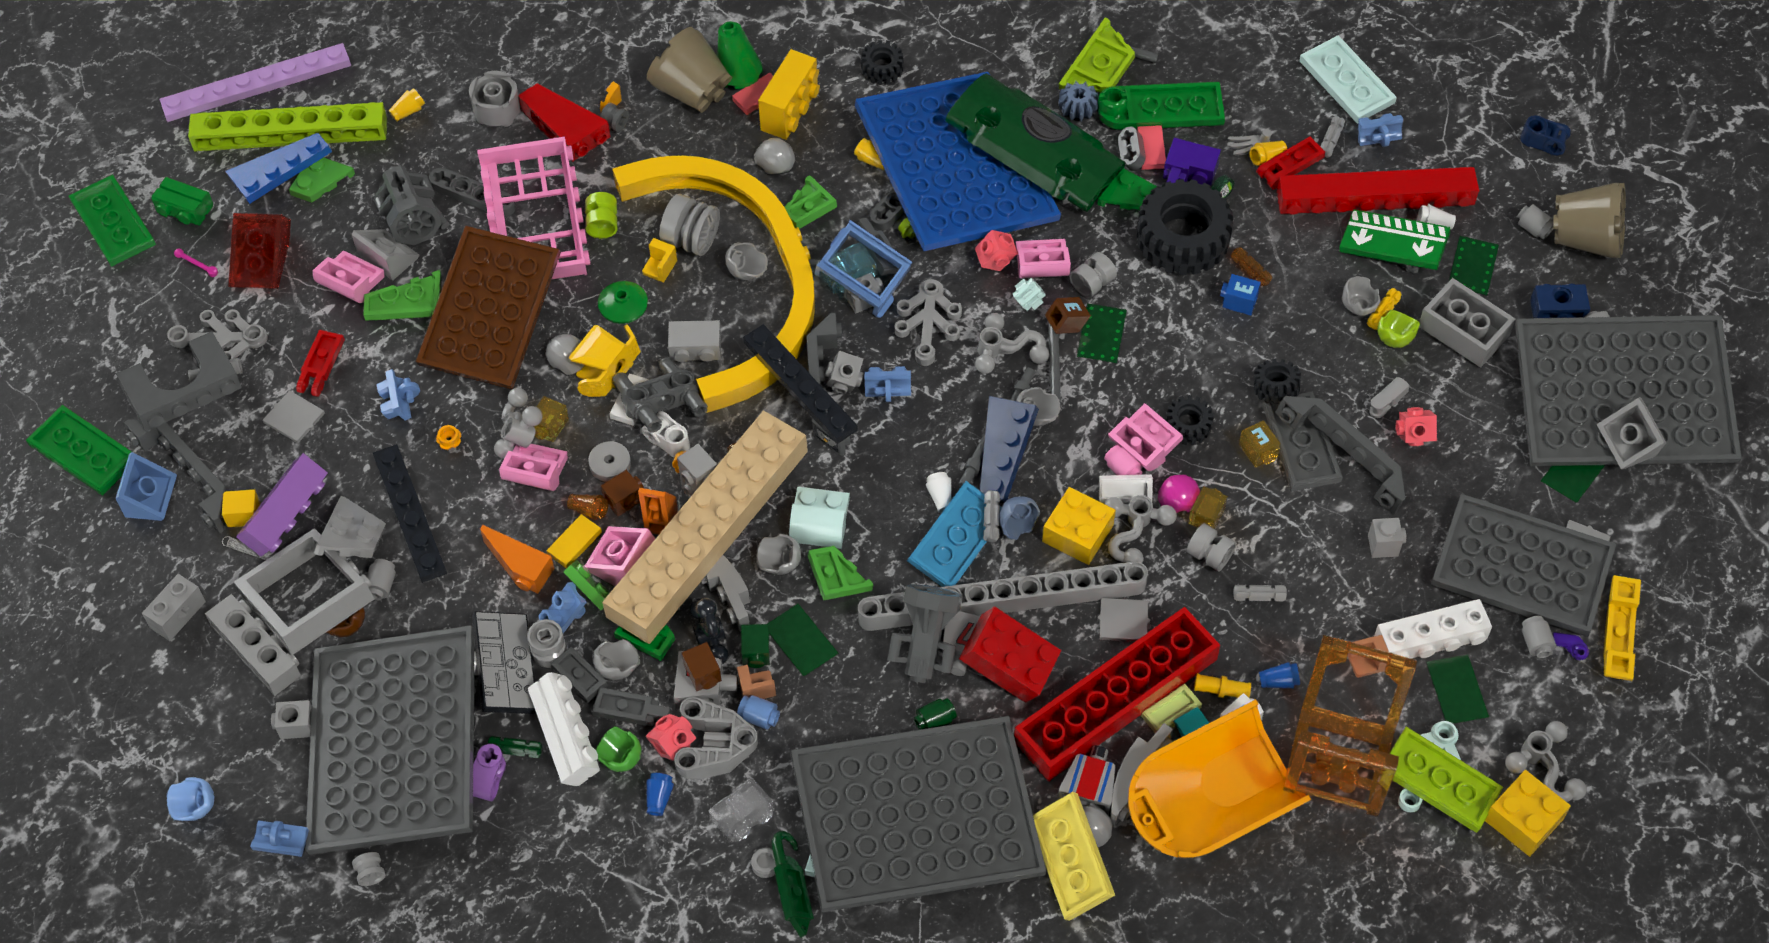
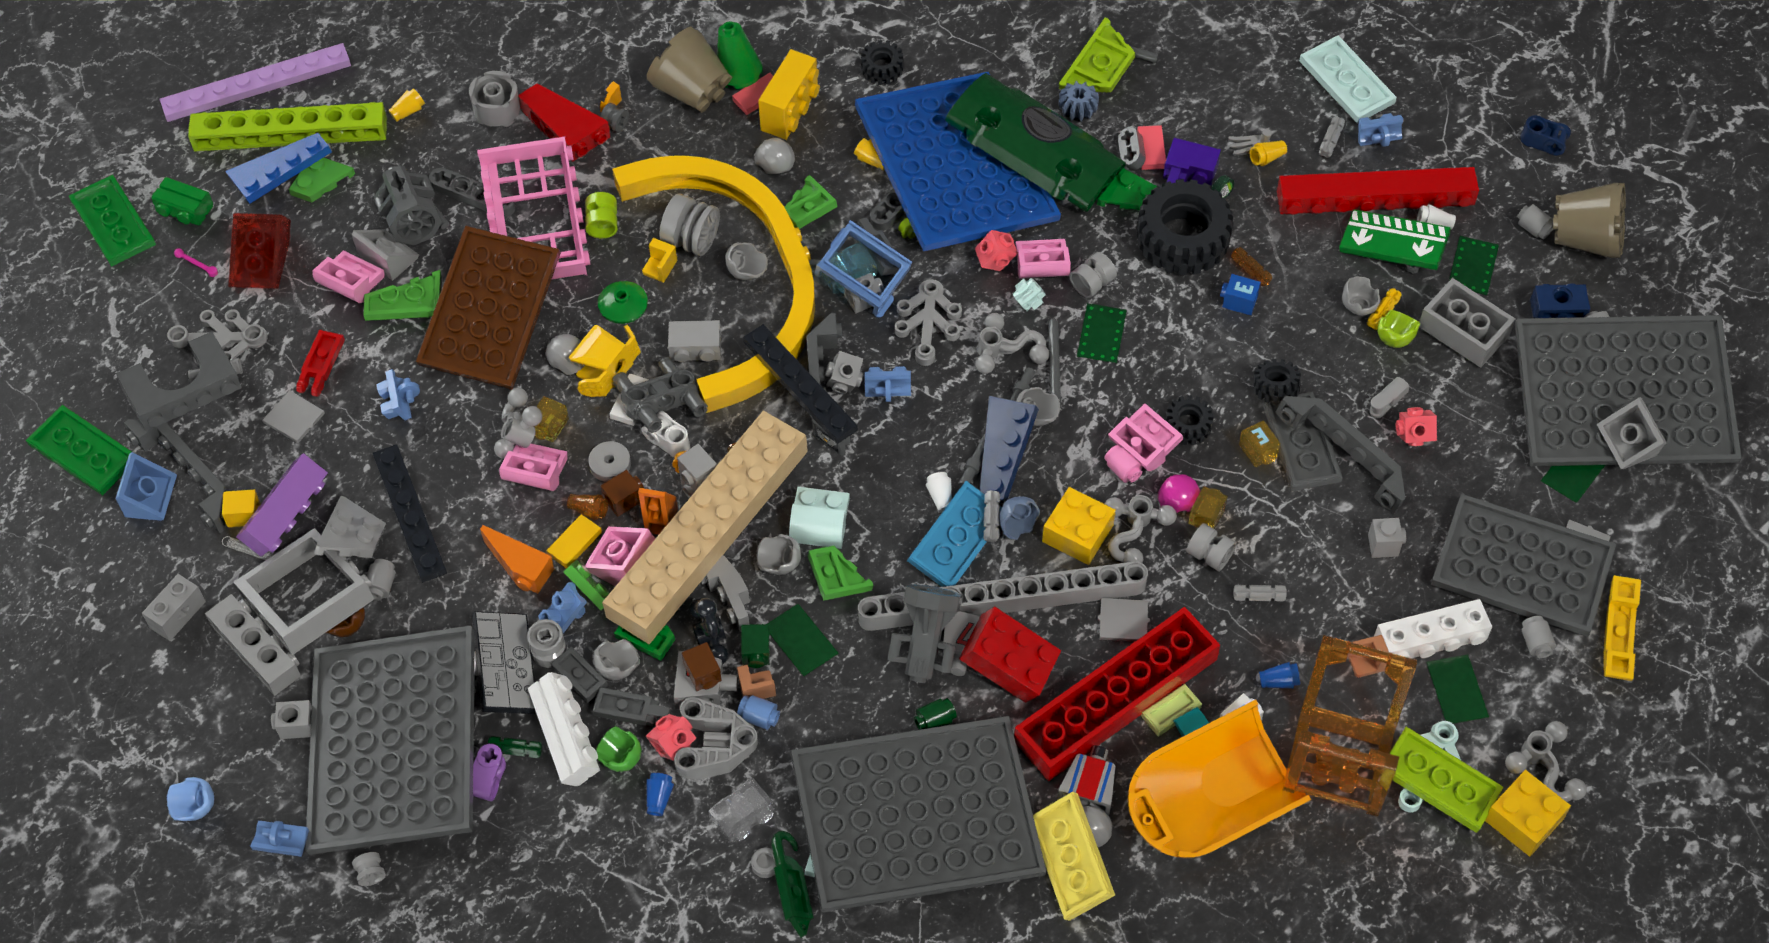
(448, 432): light orange plate -> none
(1067, 315): reddish brown brick -> none
(1125, 487): white tile -> none
(1136, 755): light grey slope -> none
(1162, 105): green plate -> none
(1221, 686): yellow pin -> none
(1291, 161): red plate -> none
(1573, 644): dark purple arm -> none

